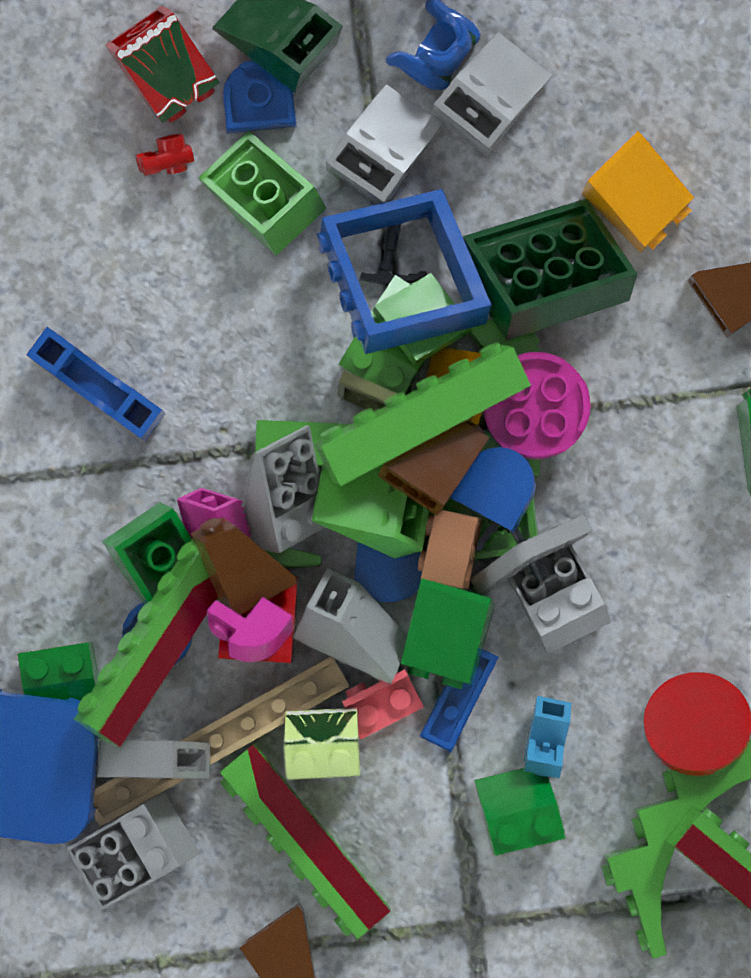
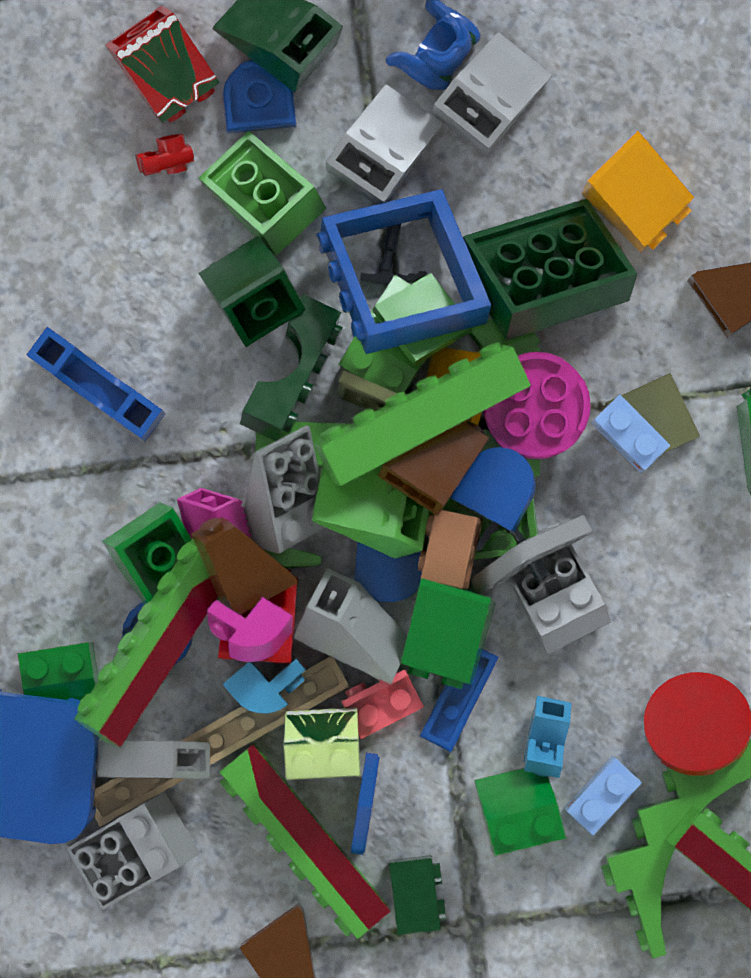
(252, 291): none -> dark green slope
(259, 694): none -> dark azure brick
(273, 403): none -> dark green arch
(365, 803): none -> blue tile
(415, 894): none -> dark green brick
(602, 795): none -> light blue brick
(630, 434): none -> light blue brick
(664, 410): none -> olive tile

